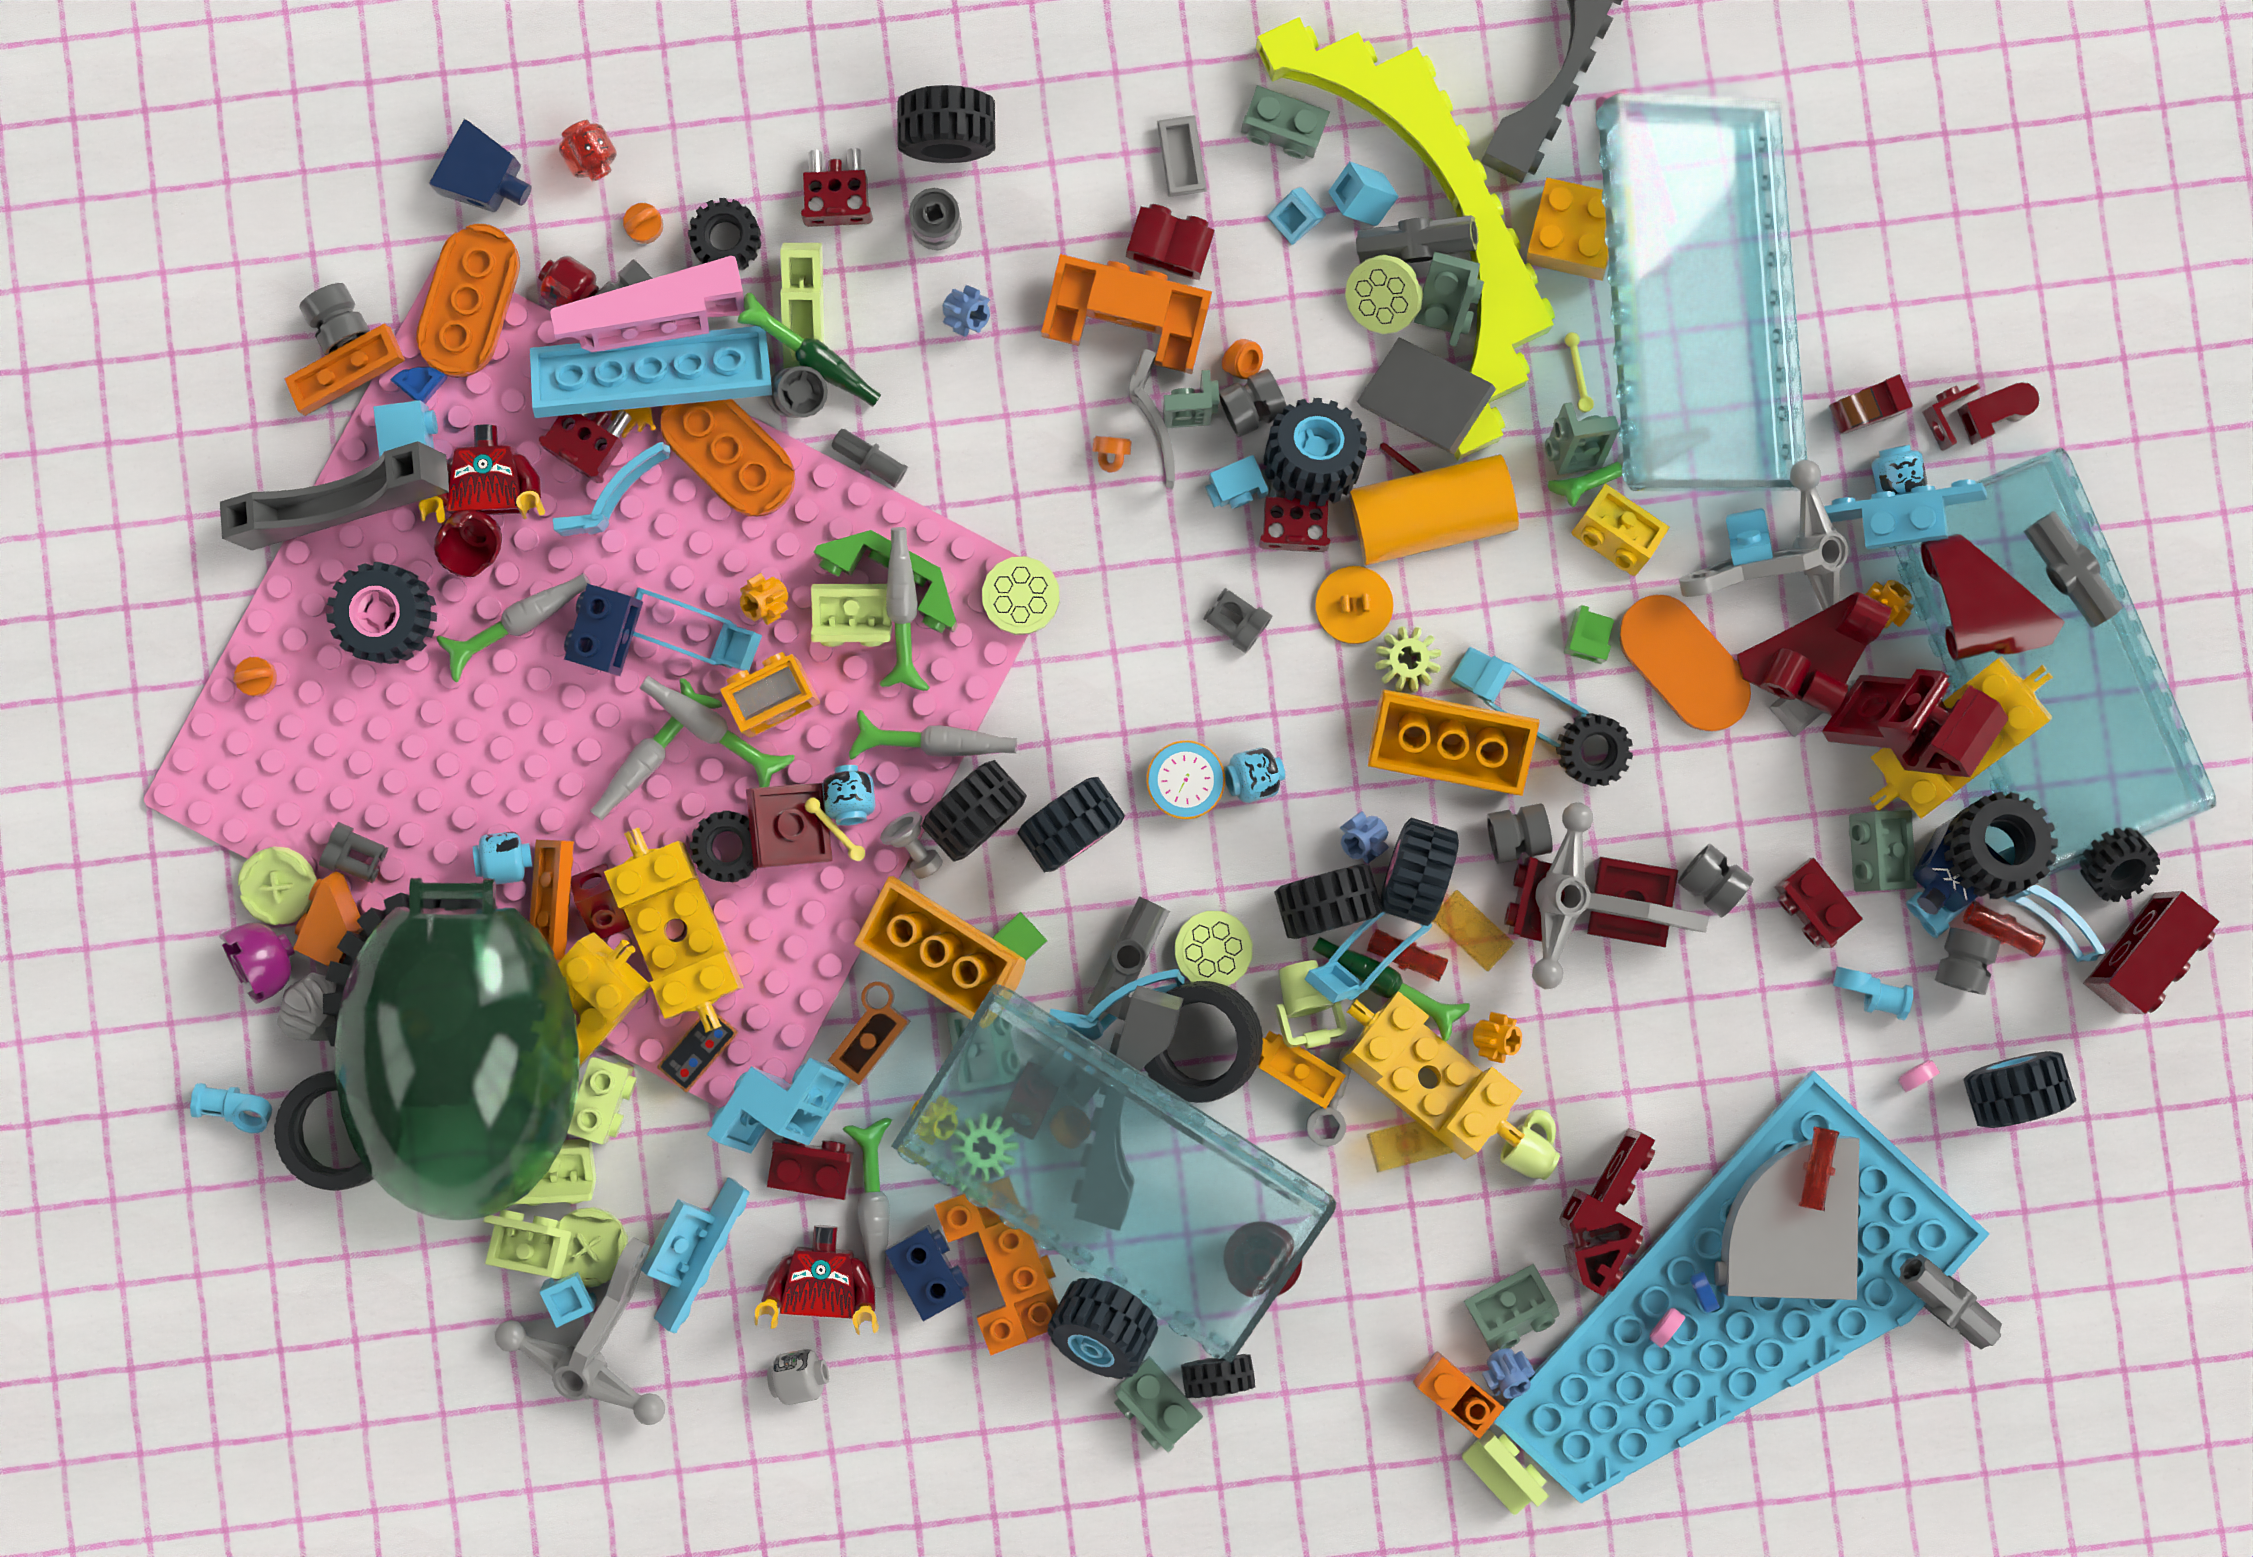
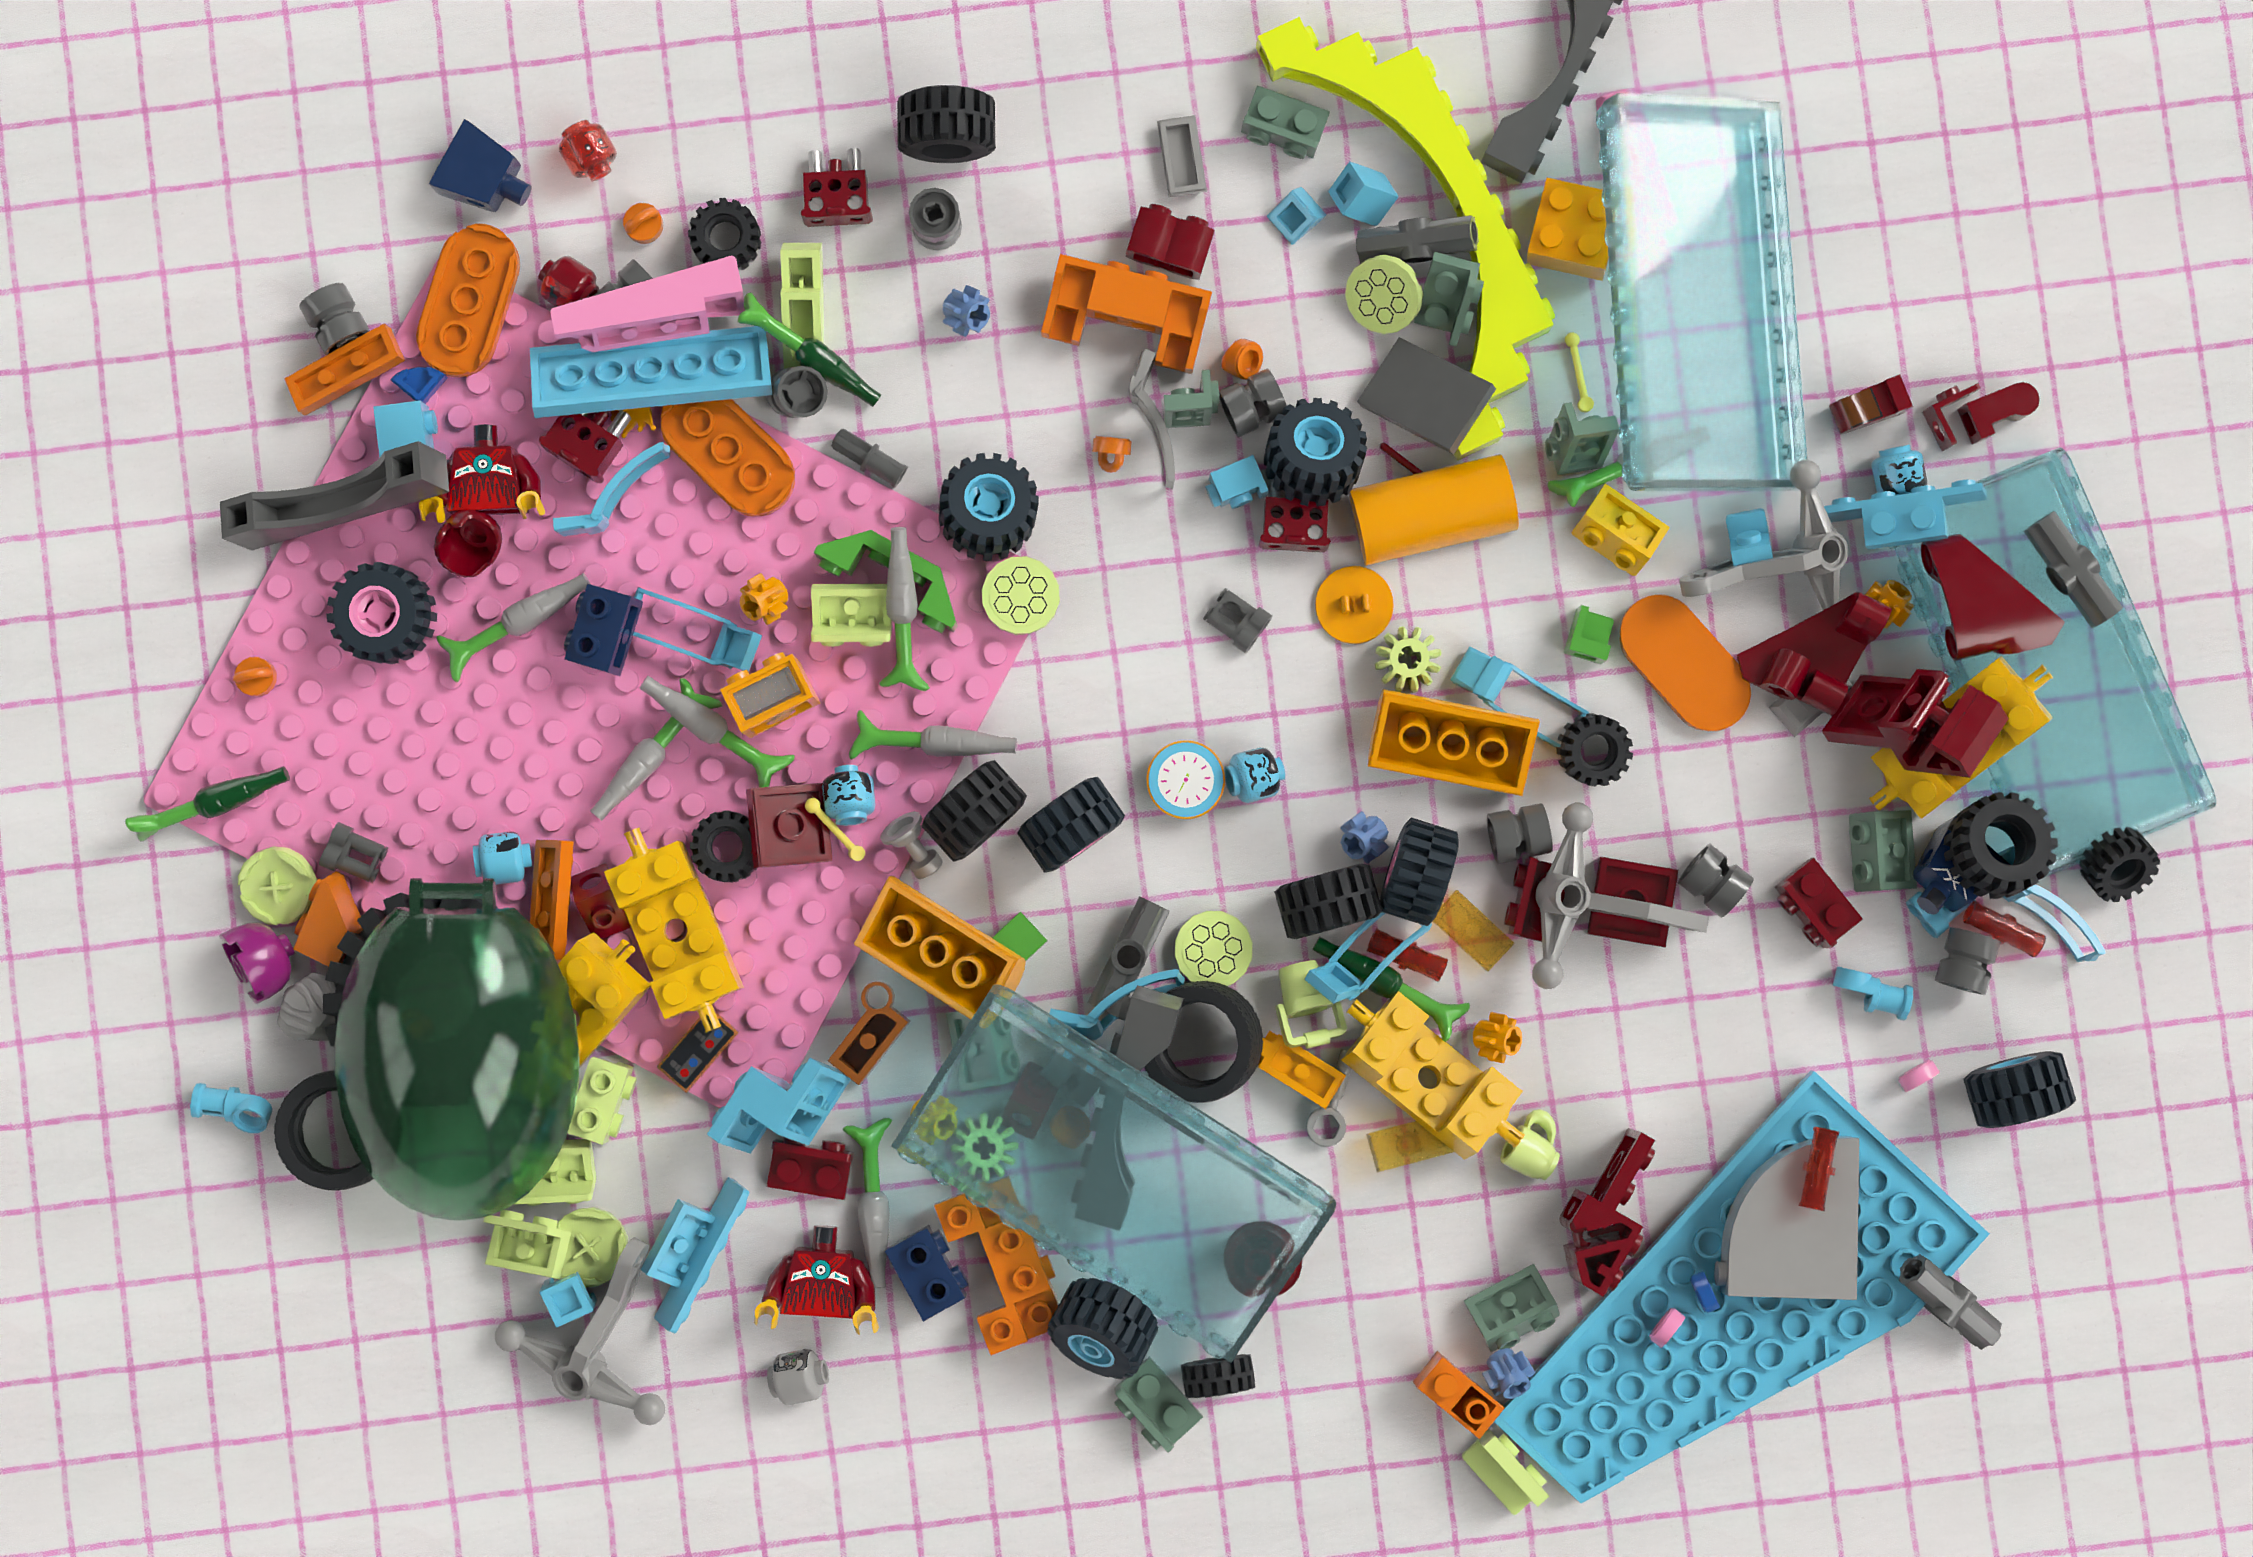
(209, 802): none -> dark green piece
(988, 506): none -> black wheel
(2152, 953): dark red brick -> none

